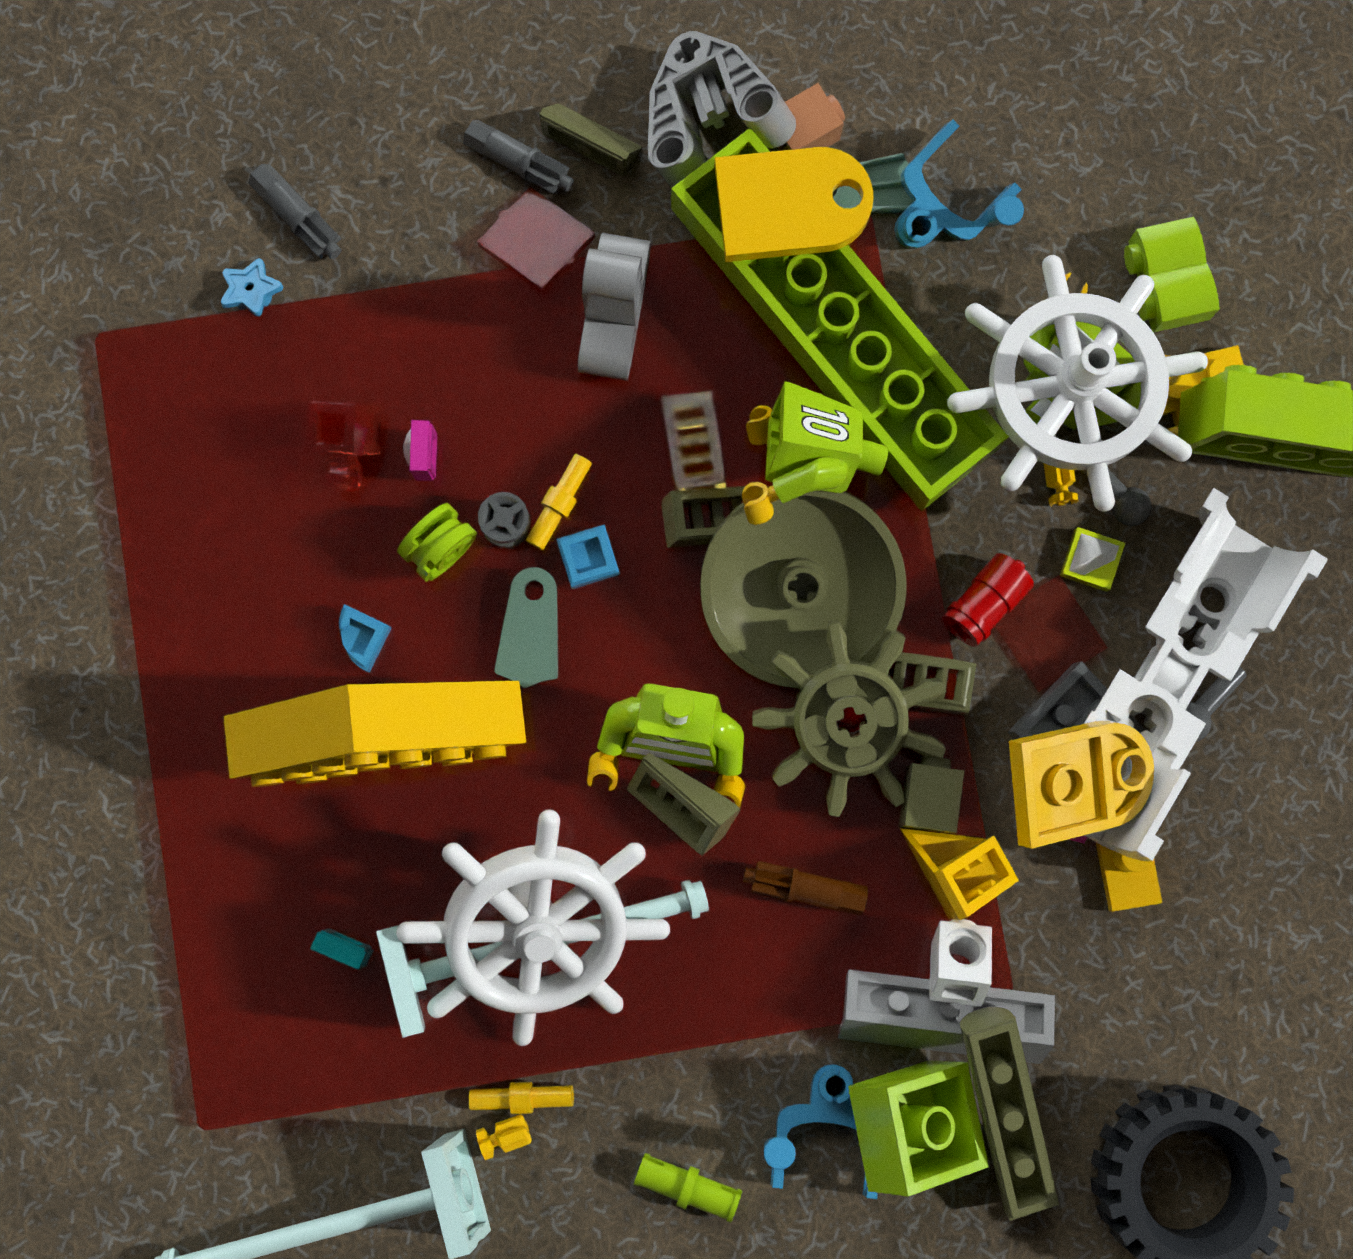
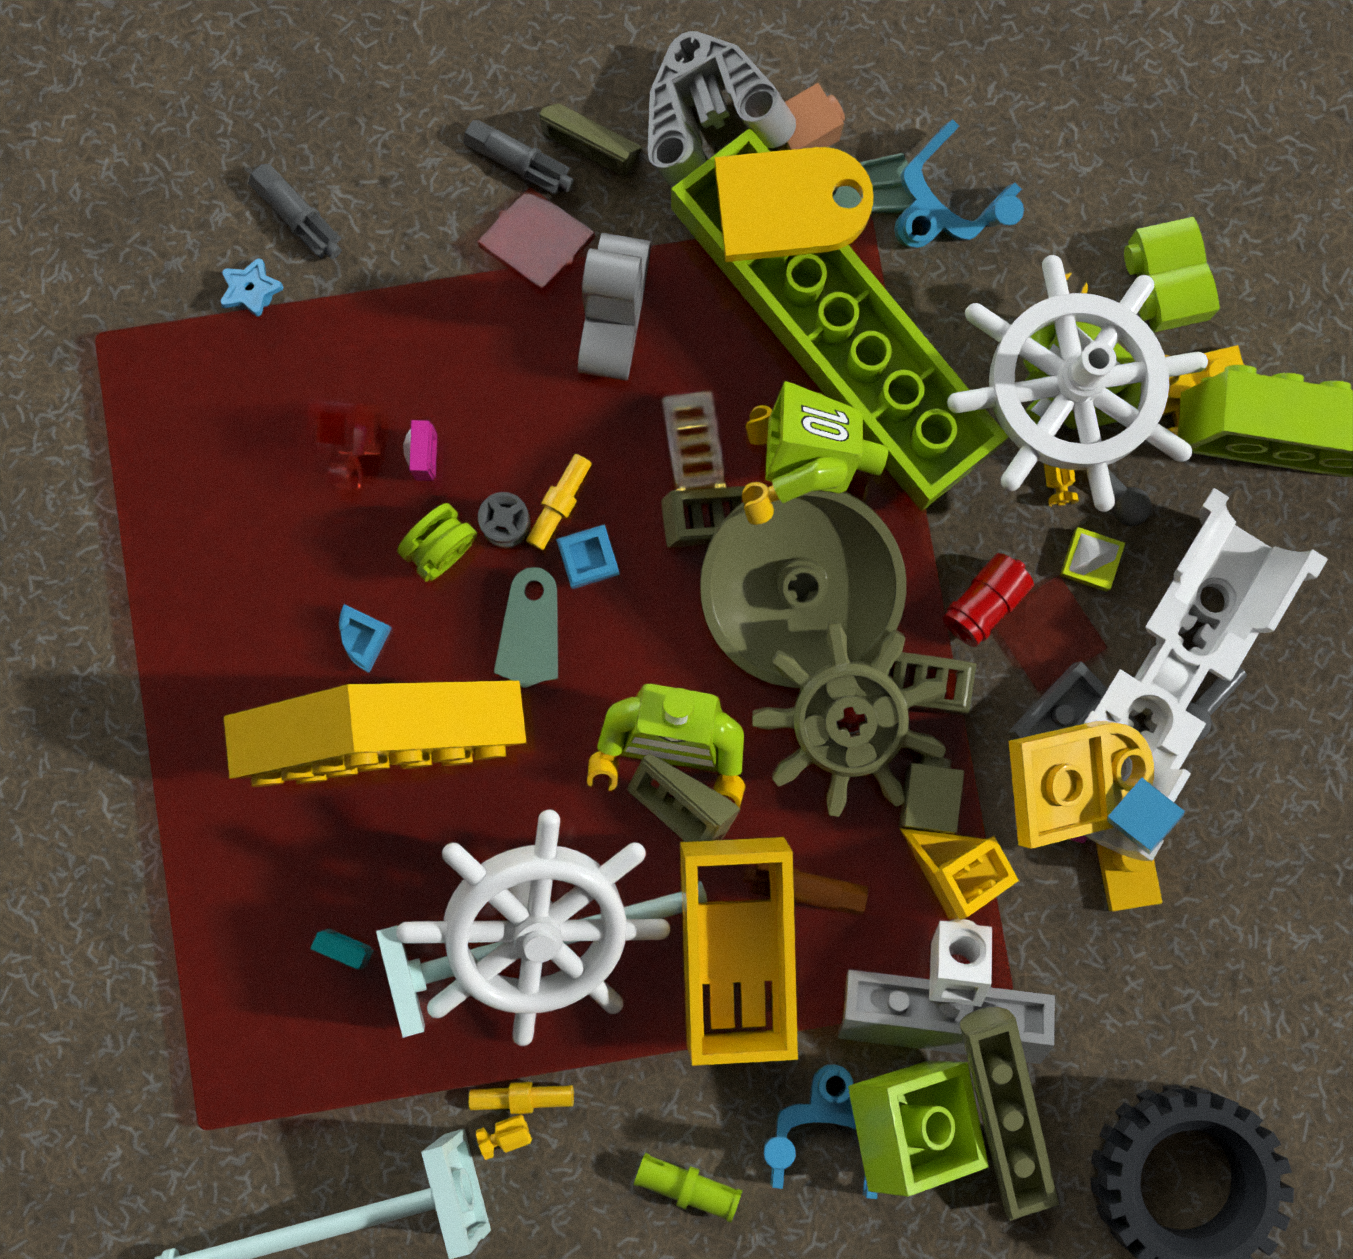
(744, 945): none -> yellow piece
(1145, 816): none -> dark azure tile

